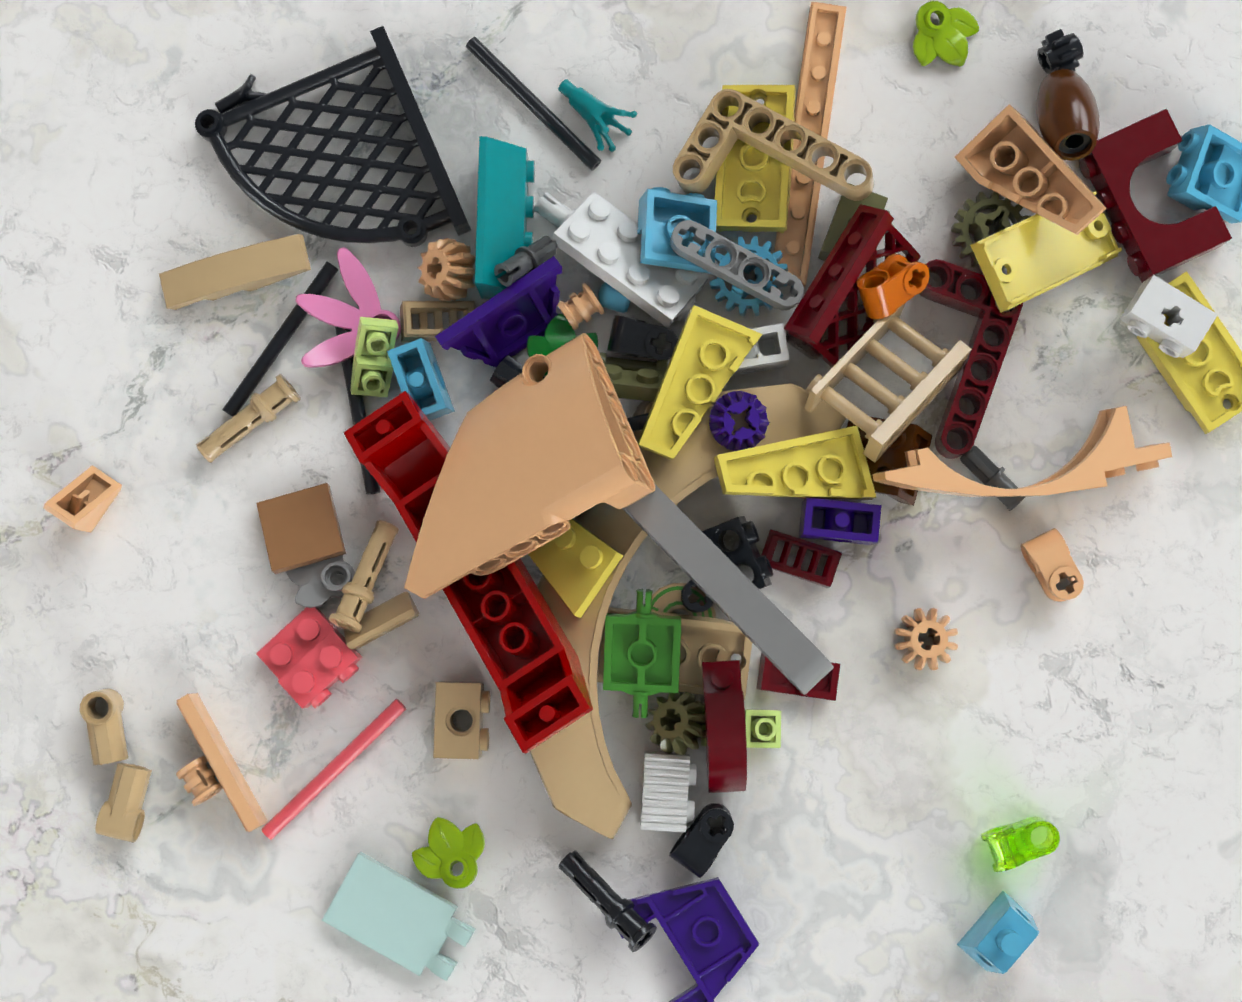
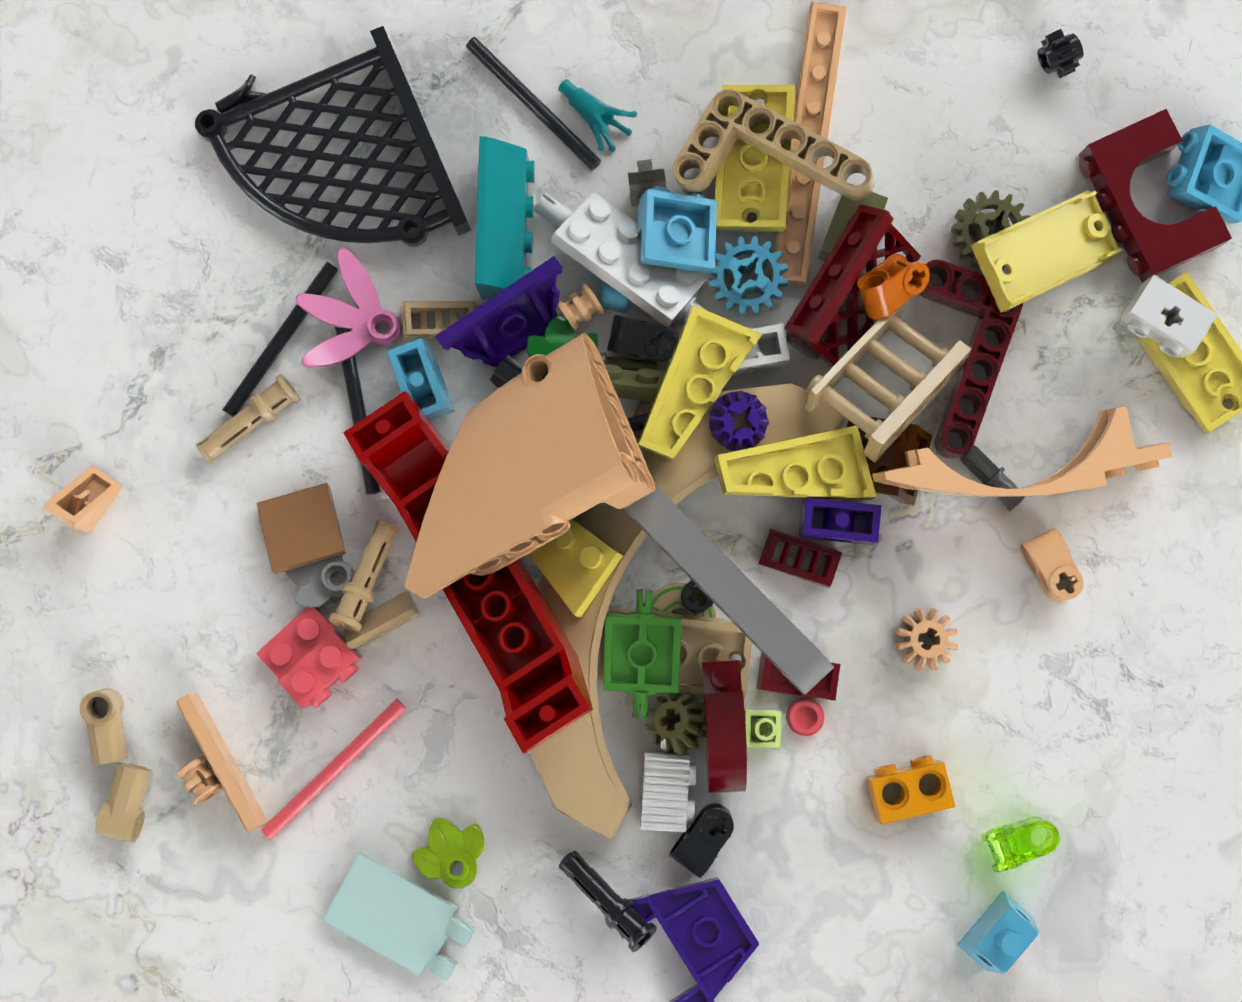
(234, 271): tan slope -> none
(371, 362): yellowish green slope -> none
(447, 269): light nougat gear -> none
(448, 739): tan brick -> none
(525, 260): dark grey axle -> none
(644, 179): none -> clear smoke tile
(739, 260): light grey beam -> none
(747, 551): black brick -> none
(805, 717): none -> coral tile
(910, 800): none -> light orange brick
(947, 38): lime plate -> none
(1023, 168): light nougat wedge -> none
(1067, 114): reddish brown piece -> none

